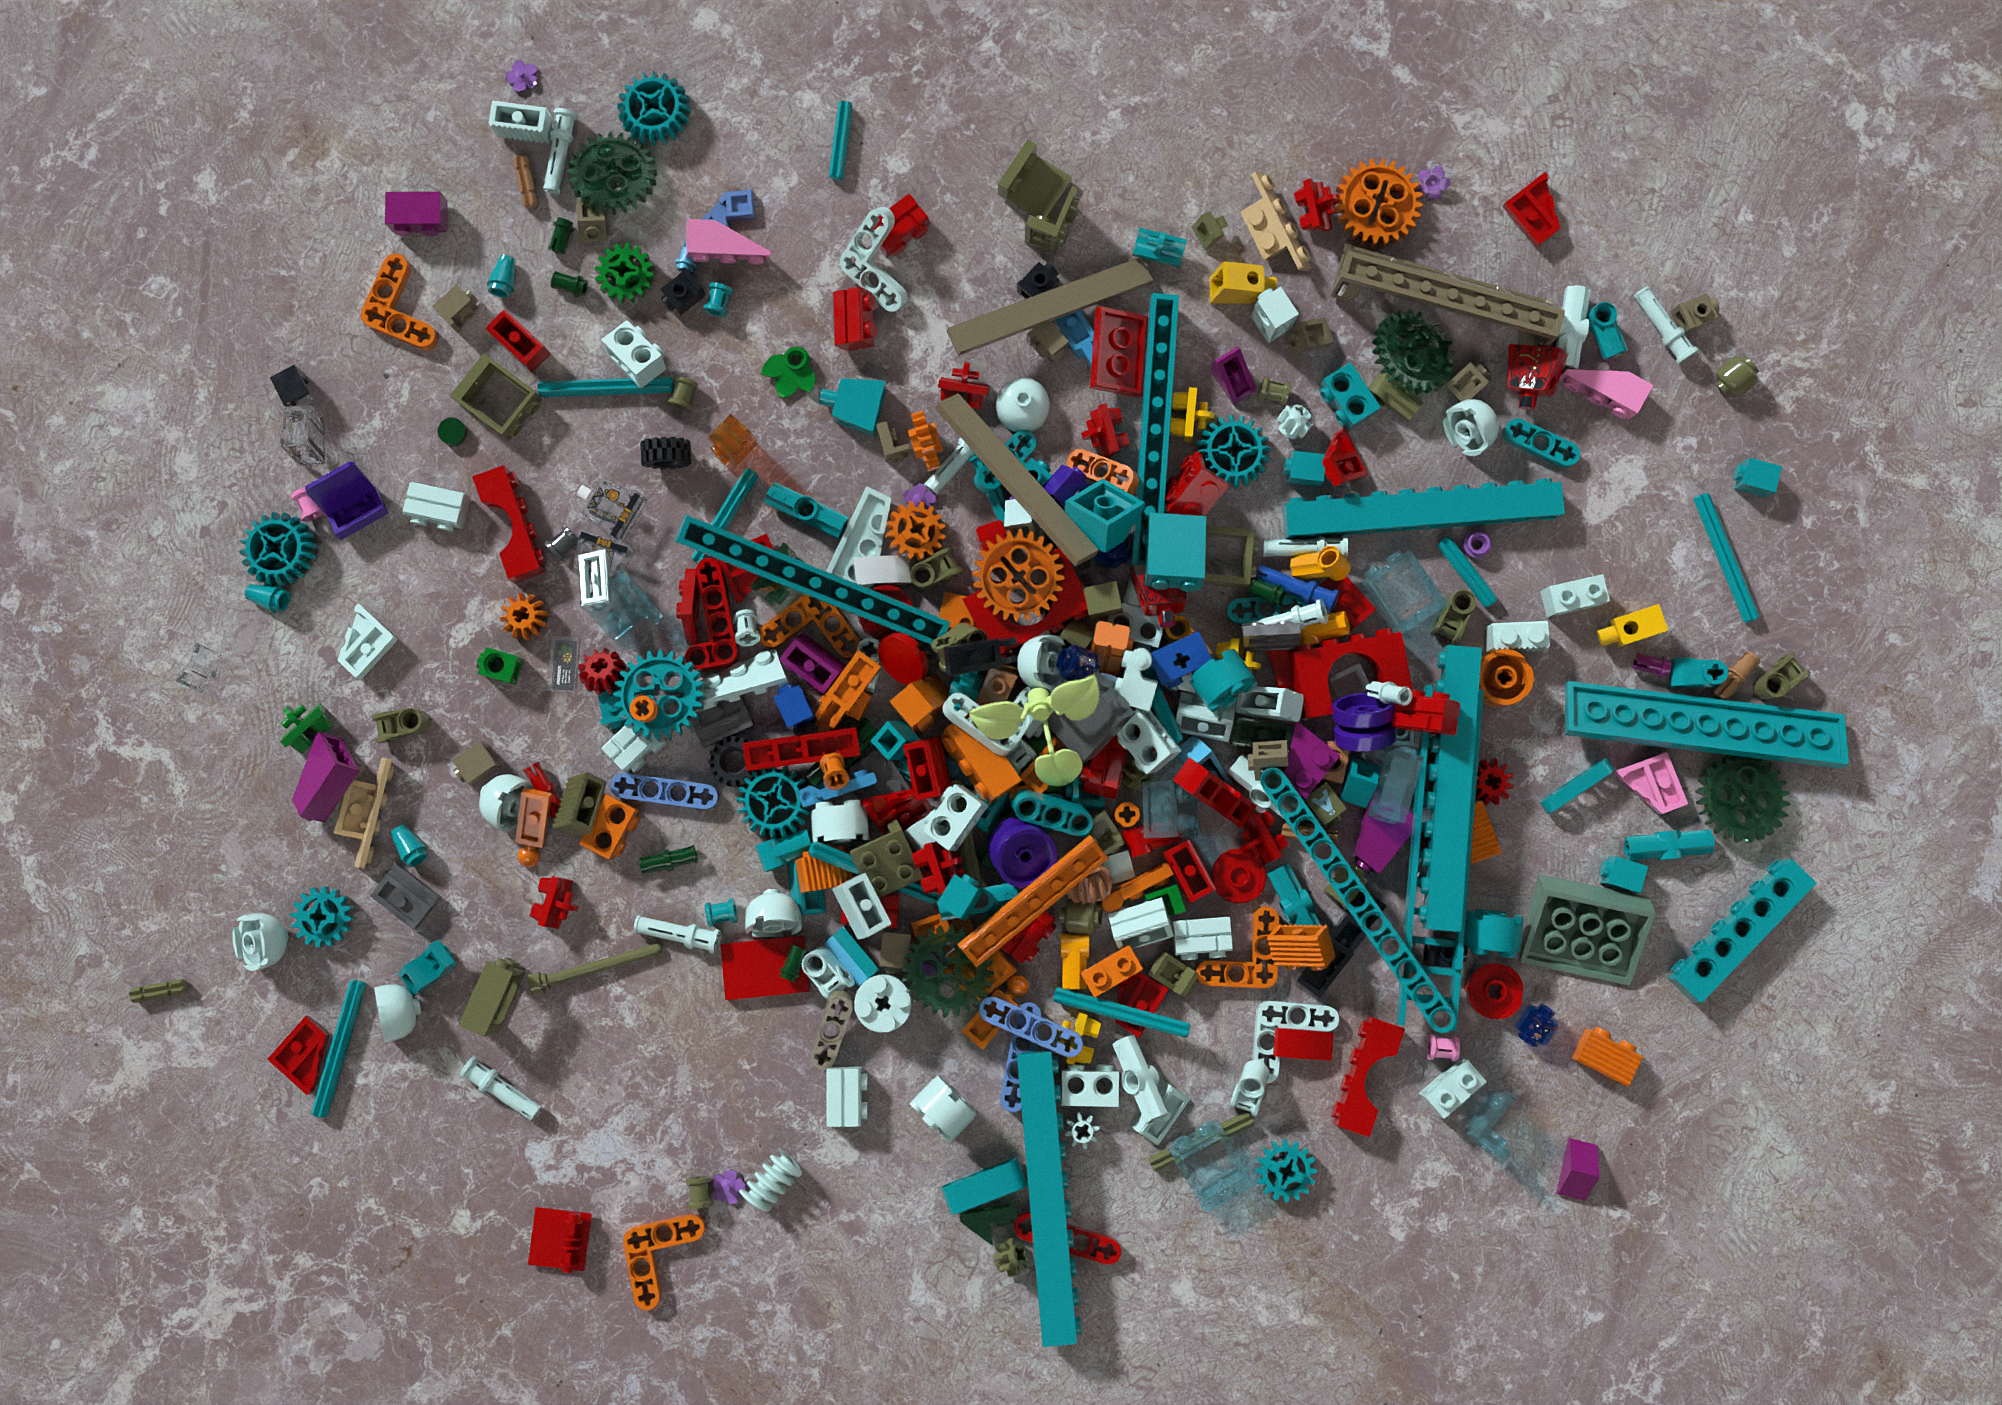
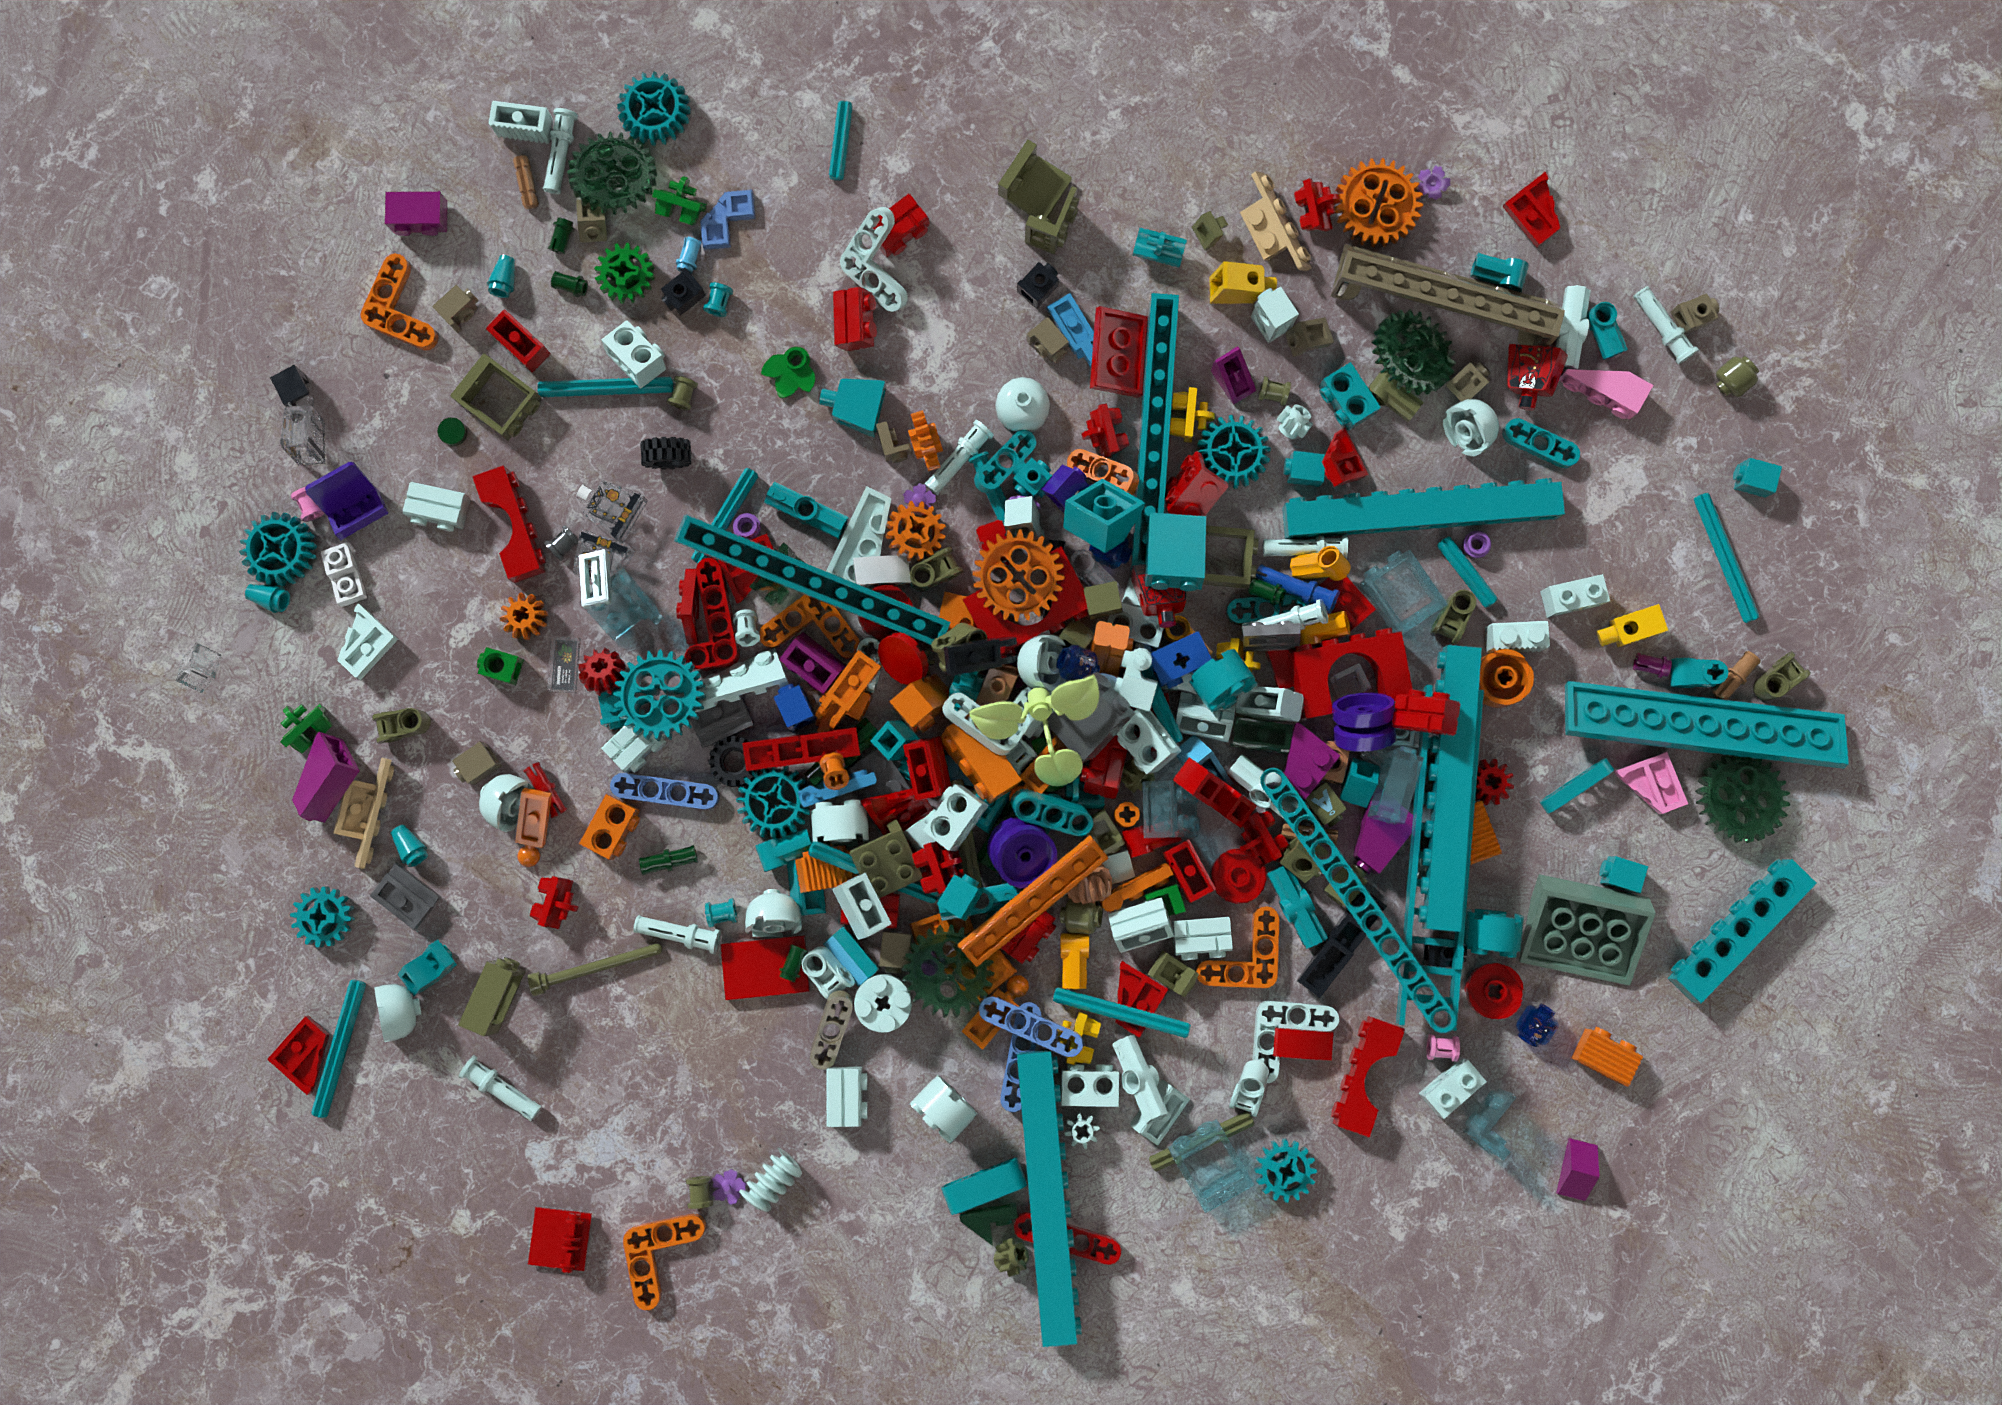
(158, 990): olive axle -> none
(259, 940): light aqua cylinder -> none
(344, 574): none -> white slope
(522, 76): medium lavender plant -> none
(579, 804): olive brick -> none
(635, 710): orange bush -> none
(666, 200): none -> green hips
(714, 240): bright pink slope -> none
(732, 441): clear orange brick -> none
(743, 519): none -> medium lavender plate
(975, 391): red hips -> none
(1017, 479): dark tan tile -> none
(1049, 306): dark tan tile -> none
(1112, 971): orange hinge -> none
(1267, 754): dark tan bracket -> none
(1299, 861): none -> olive brick
(1301, 946): orange brick -> none
(1389, 693): light aqua axle -> none
(1505, 273): none -> teal piece
(1669, 845): teal piece -> none

